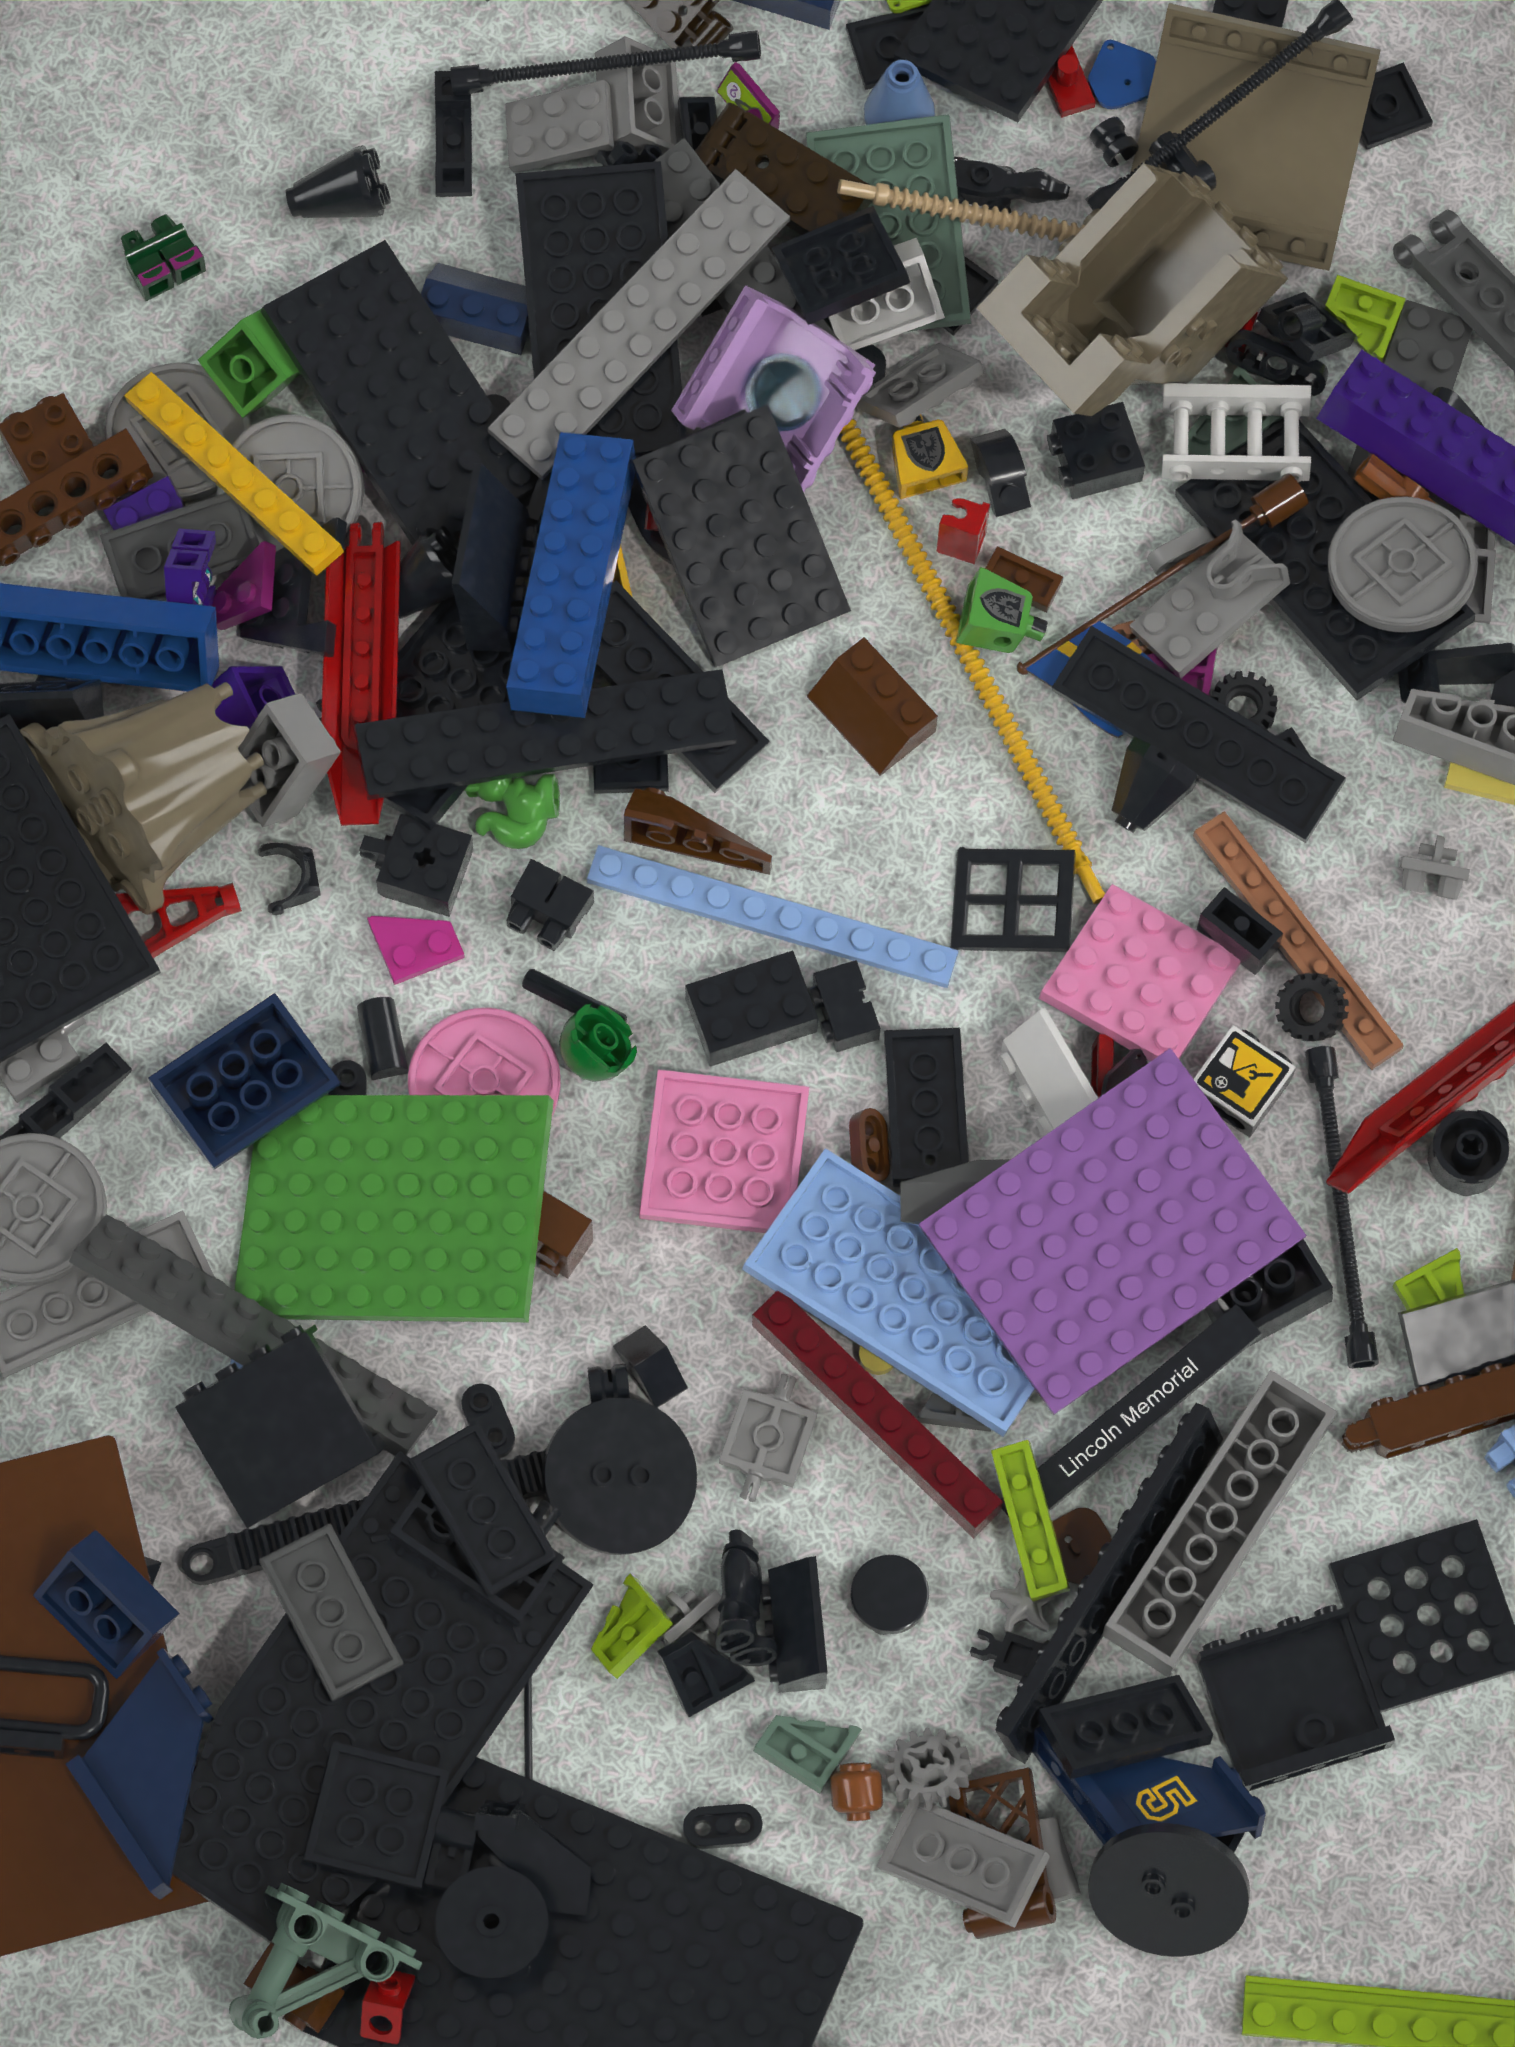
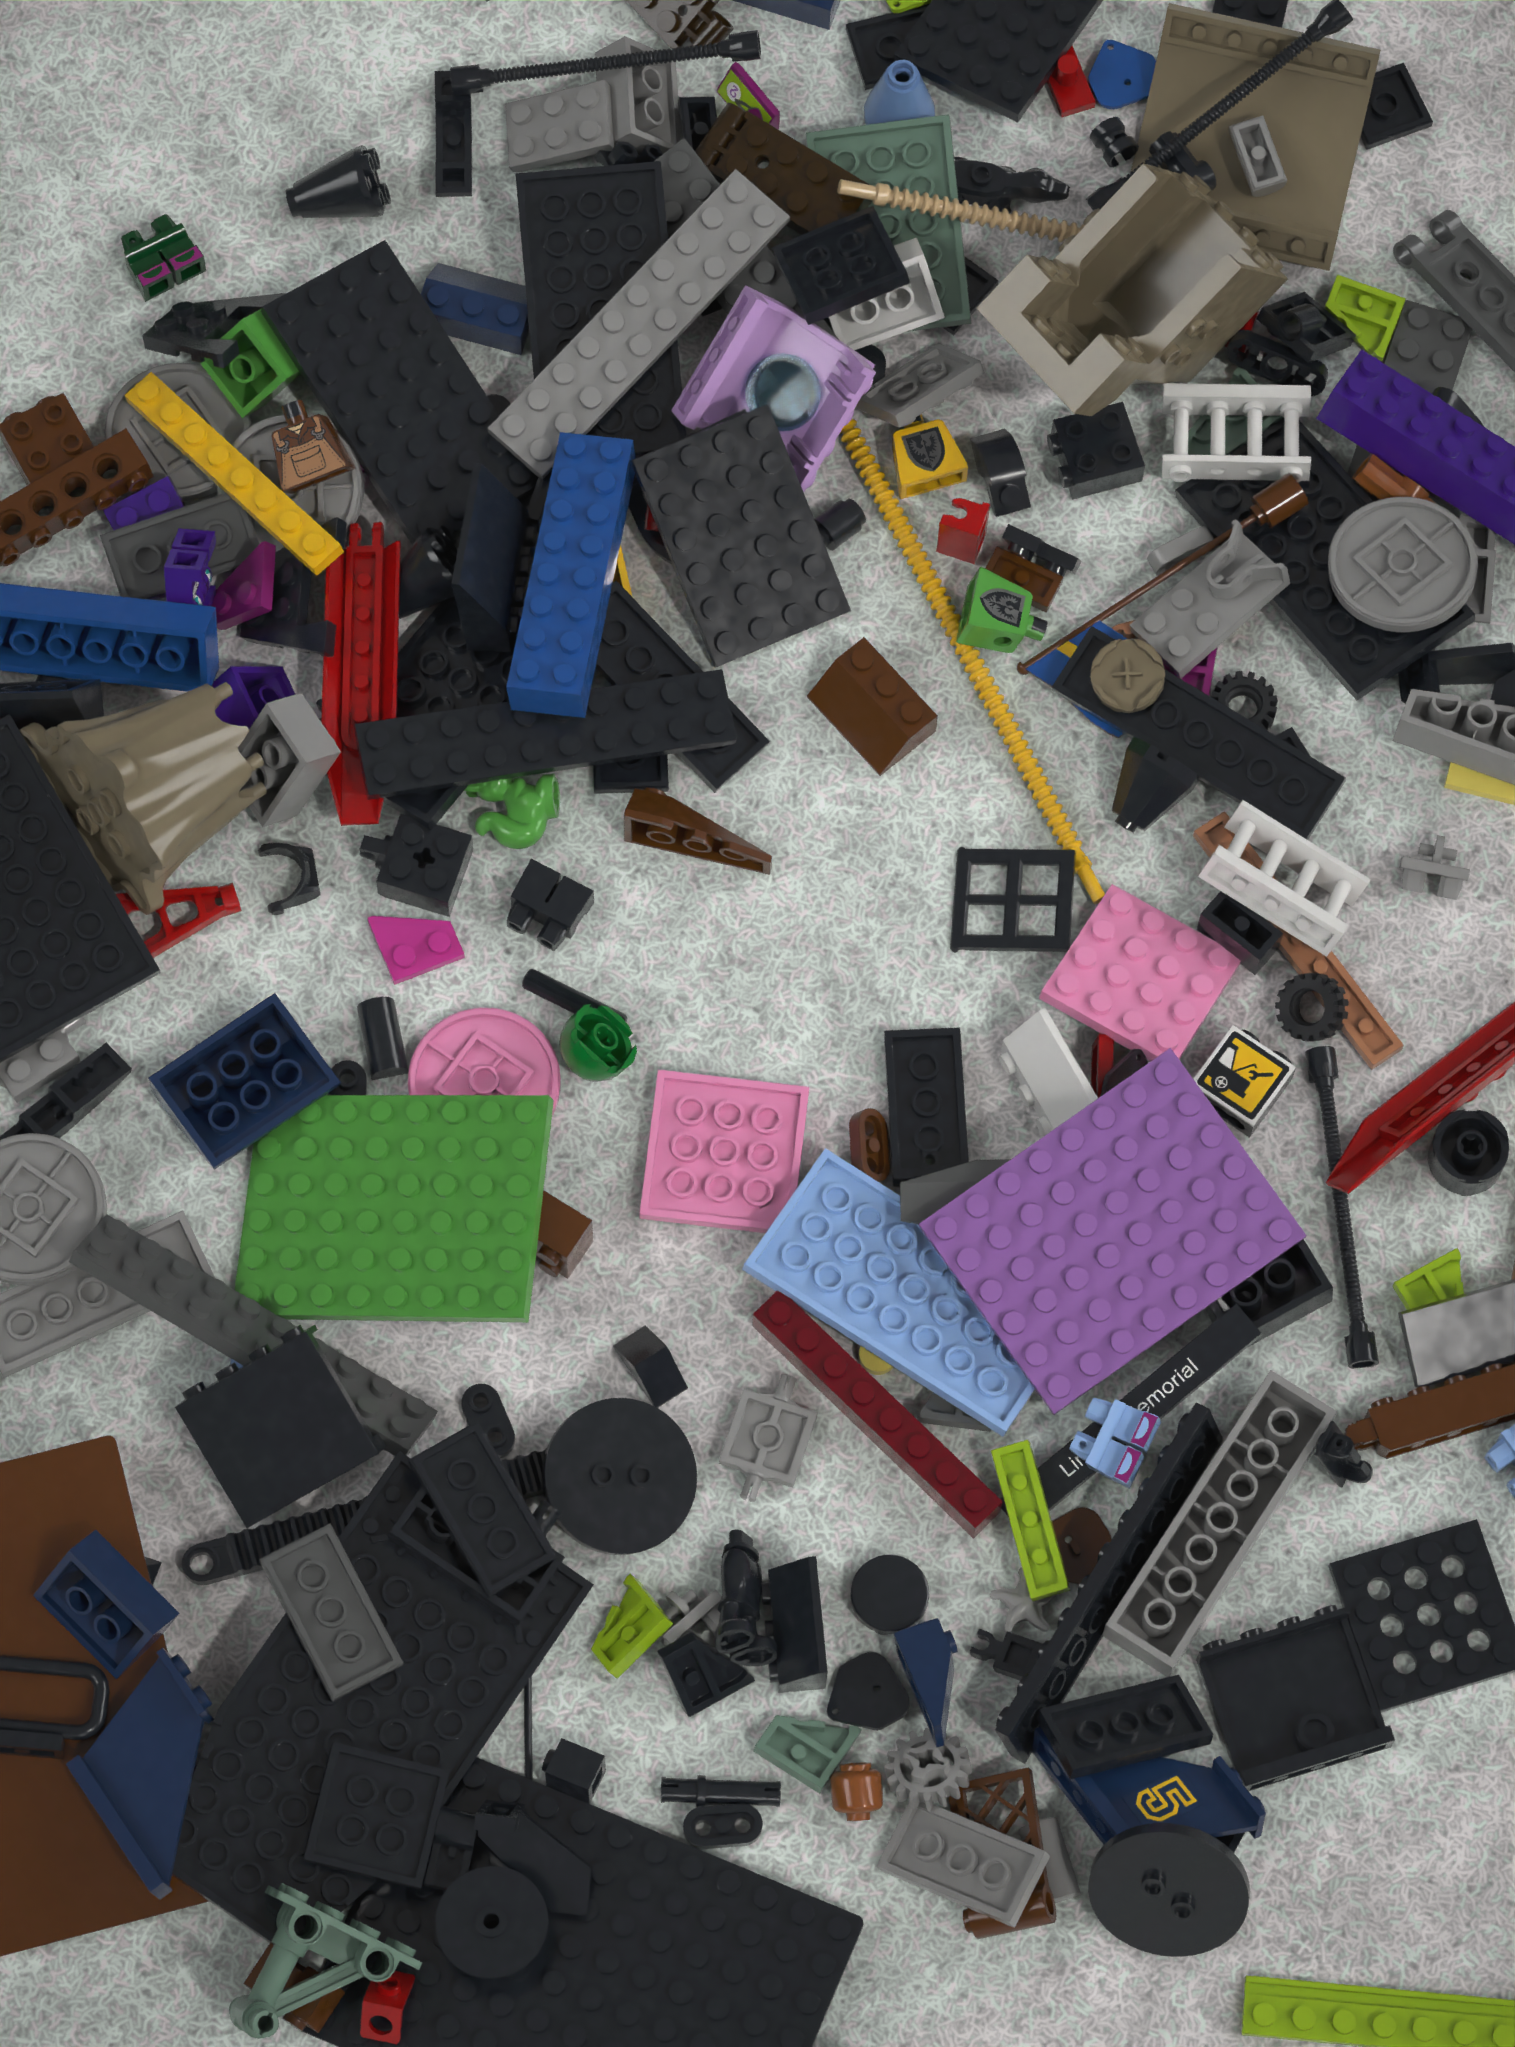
(200, 326): none -> black wing
(308, 450): none -> torso
(574, 1770): none -> black brick
(608, 1382): black wheel -> none
(720, 1791): none -> black pin
(751, 1008): black brick -> none
(772, 916): light blue plate -> none
(840, 523): none -> black brick
(846, 1016): black brick -> none
(859, 1702): none -> black piece
(929, 1667): none -> dark blue slope
(1028, 545): none -> black plate
(1121, 1424): none -> light blue hips
(1127, 675): none -> dark tan tile
(1258, 156): none -> light grey brick
(1271, 898): none -> white fence
(1340, 1457): none -> black hinge

